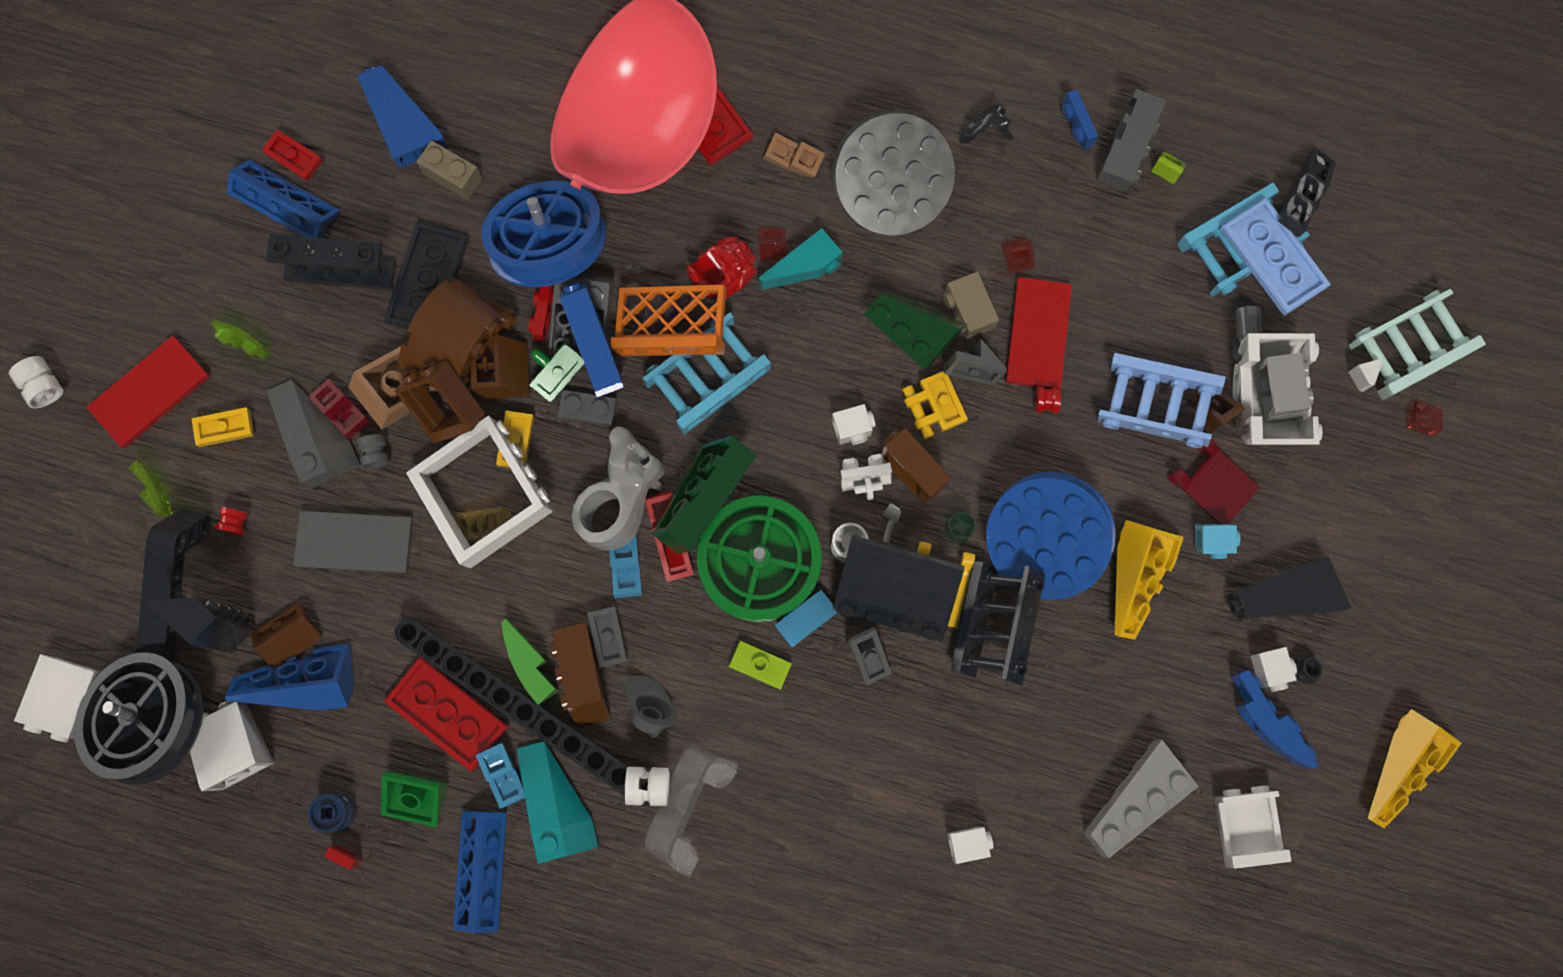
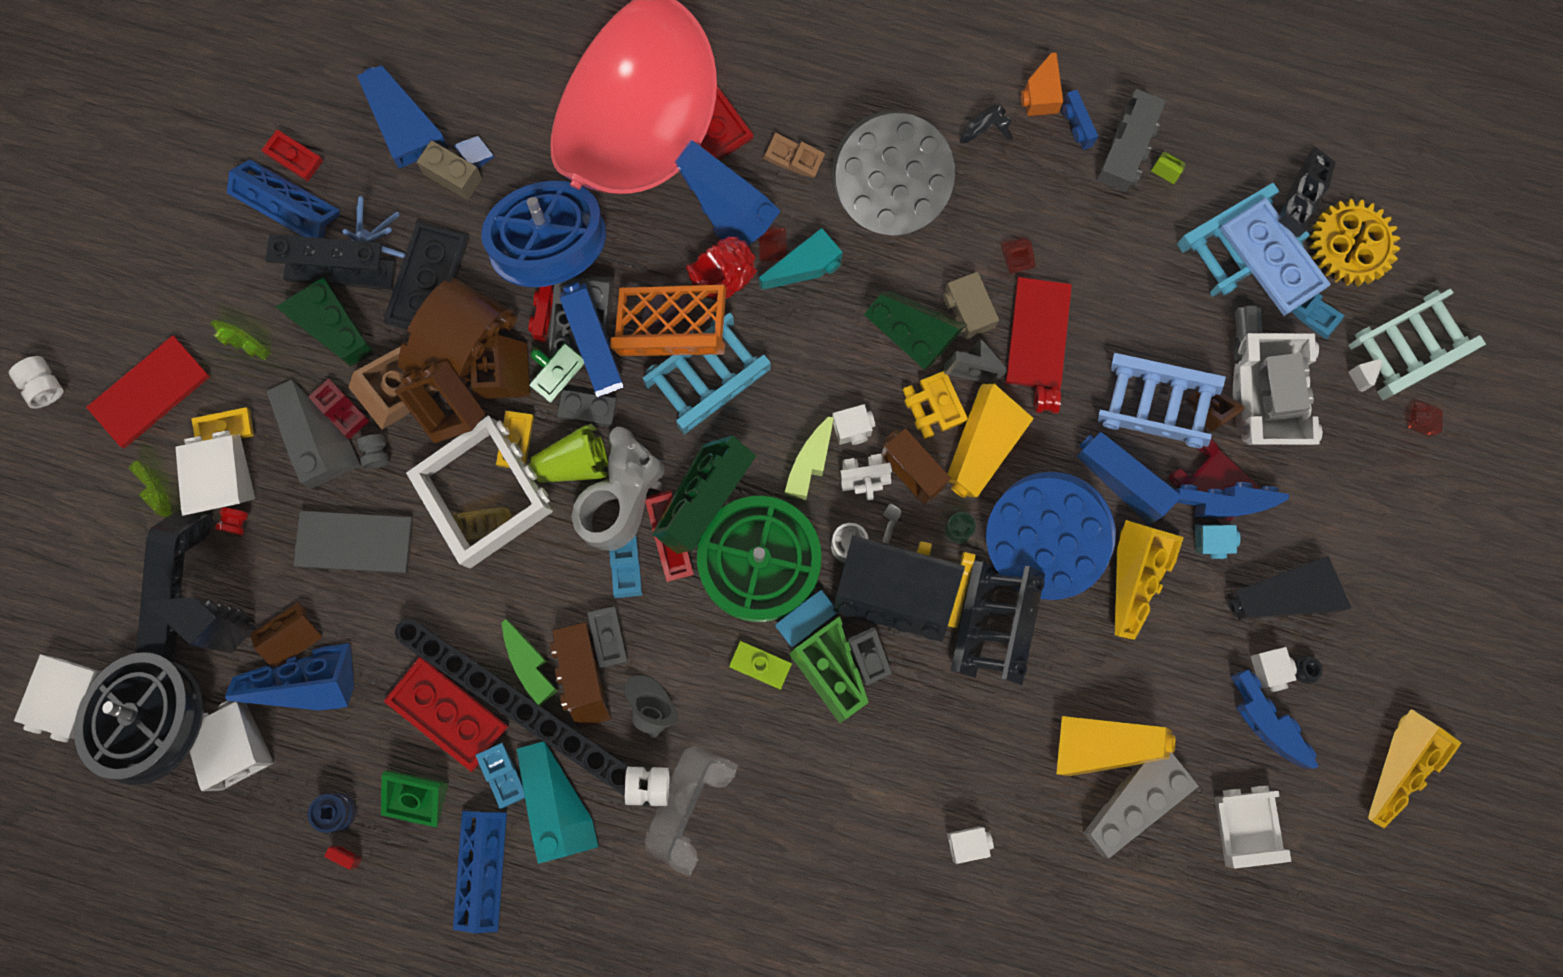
(212, 473): none -> white slope
(327, 321): none -> dark green wedge
(364, 235): none -> medium blue plant
(474, 151): none -> slope
(572, 458): none -> lime cone
(724, 196): none -> blue wedge
(809, 461): none -> yellowish green slope
(831, 670): none -> bright green wedge
(987, 439): none -> yellow slope
(1043, 89): none -> orange slope
(1107, 745): none -> yellow slope
(1128, 478): none -> blue slope
(1232, 501): none -> blue slope
(1319, 316): none -> dark azure slope
(1377, 253): none -> yellow gear

